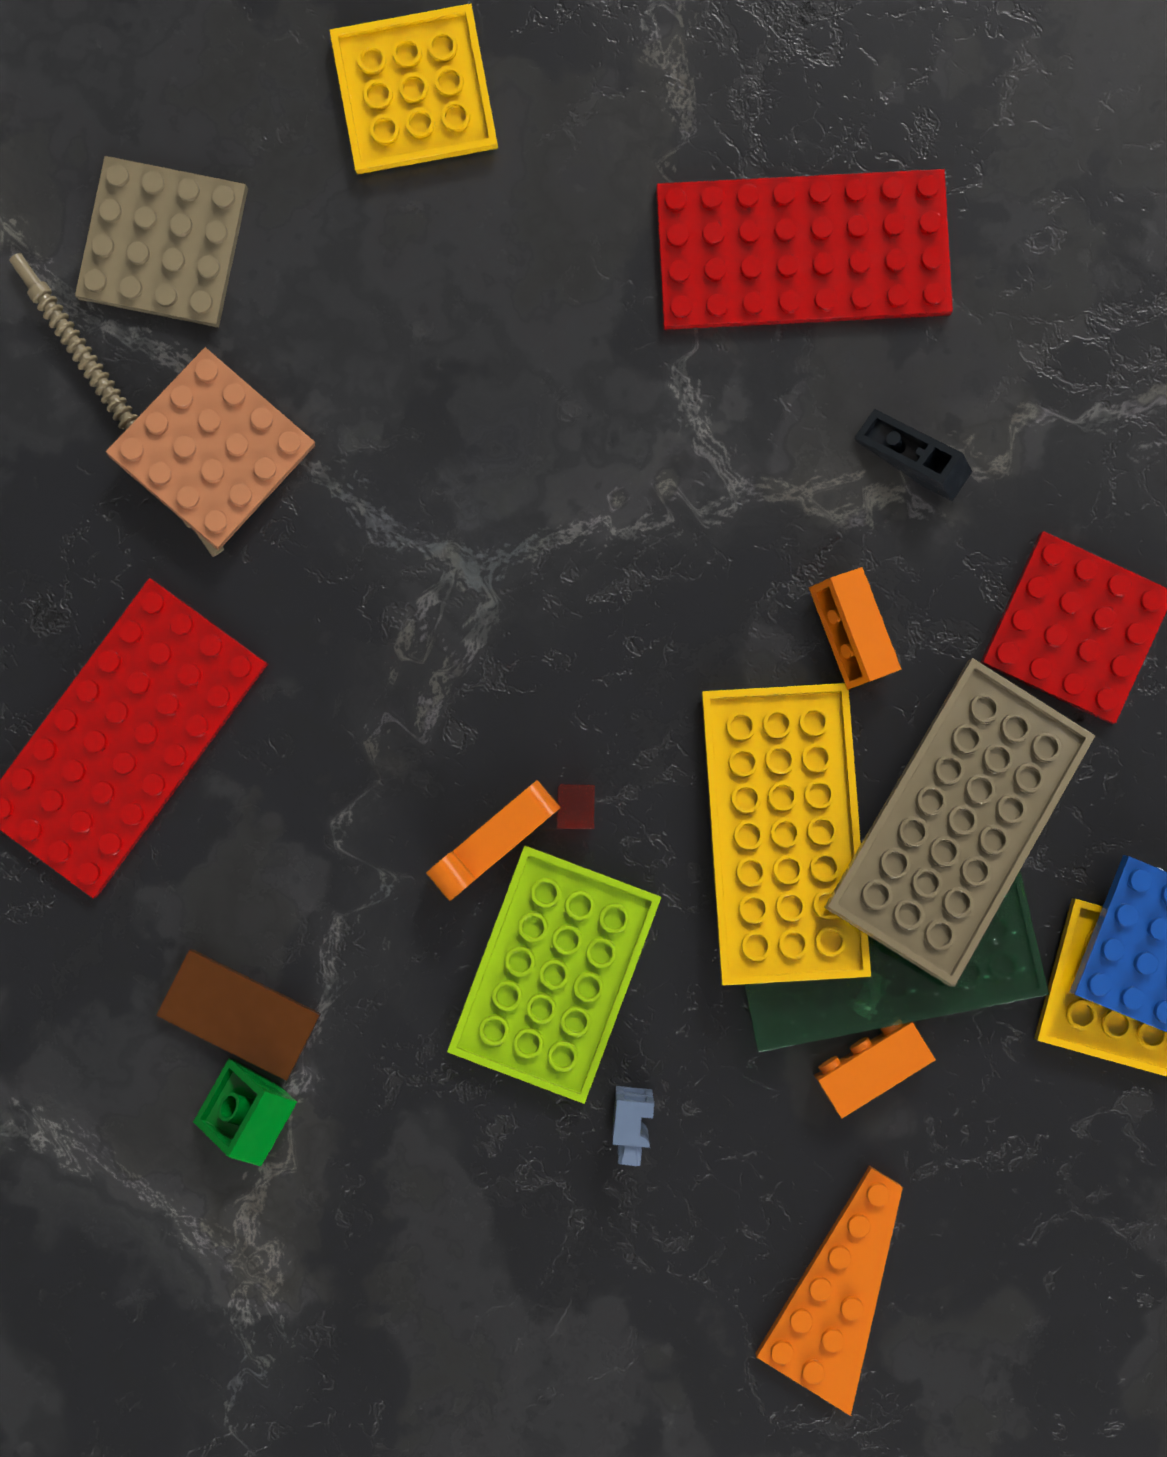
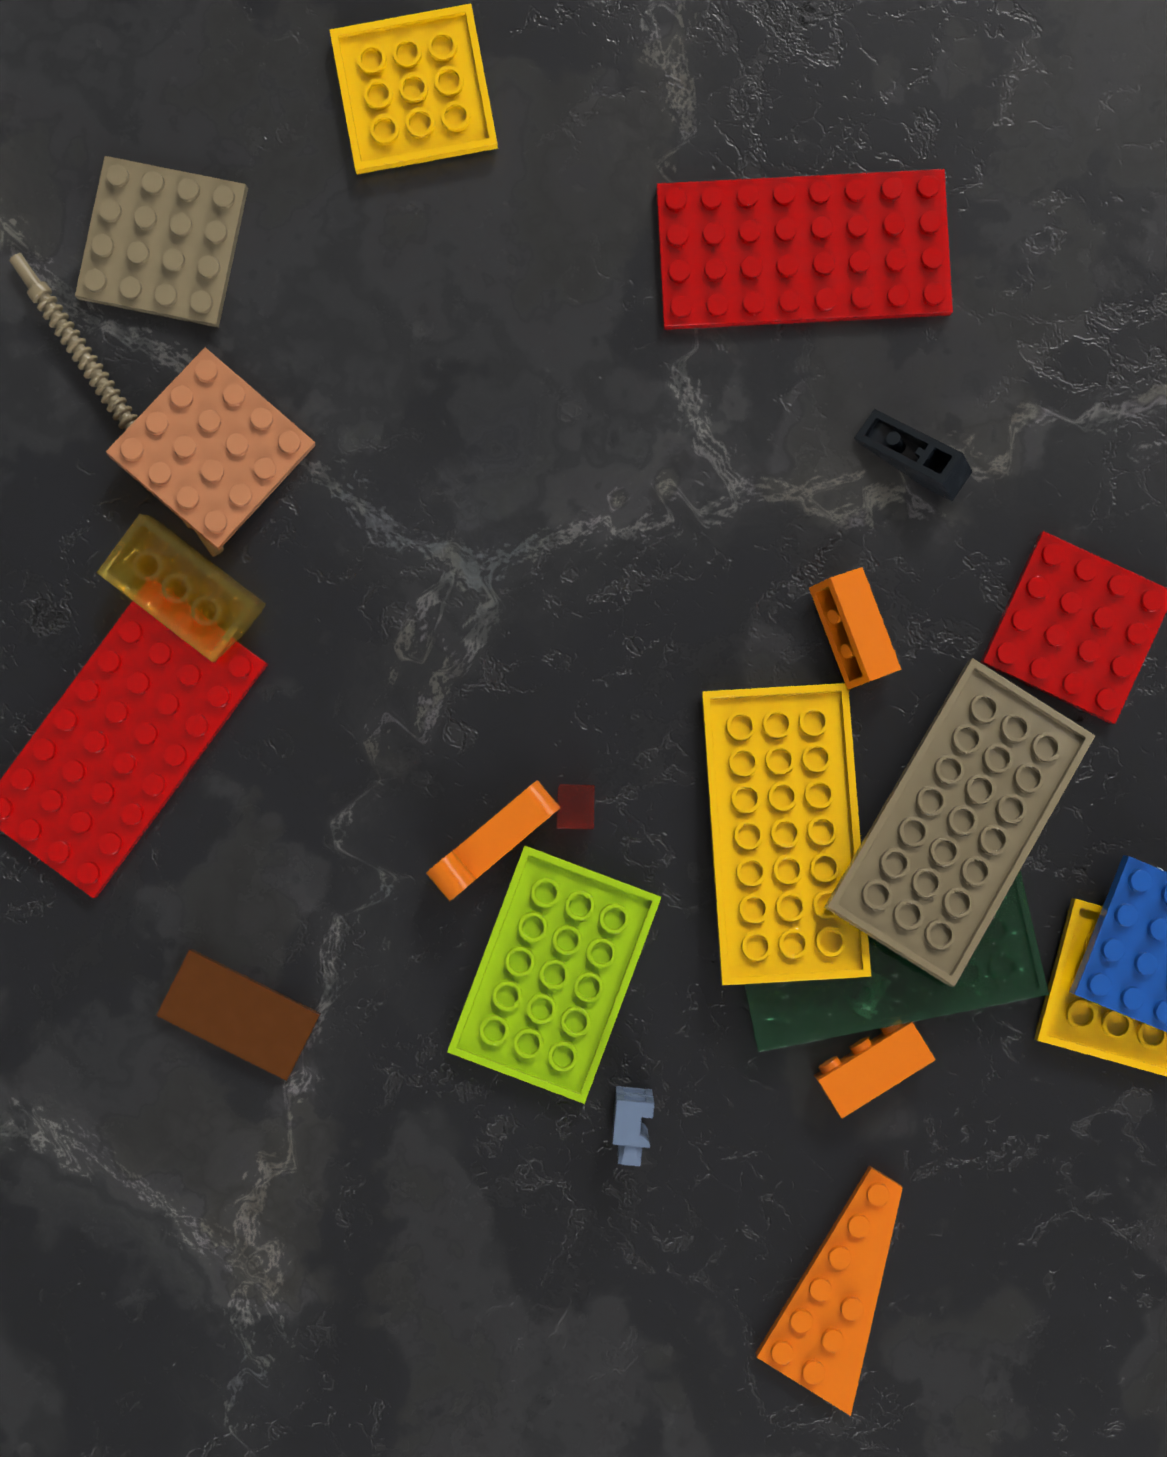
(181, 587): none -> clear yellow slope
(244, 1113): green slope -> none

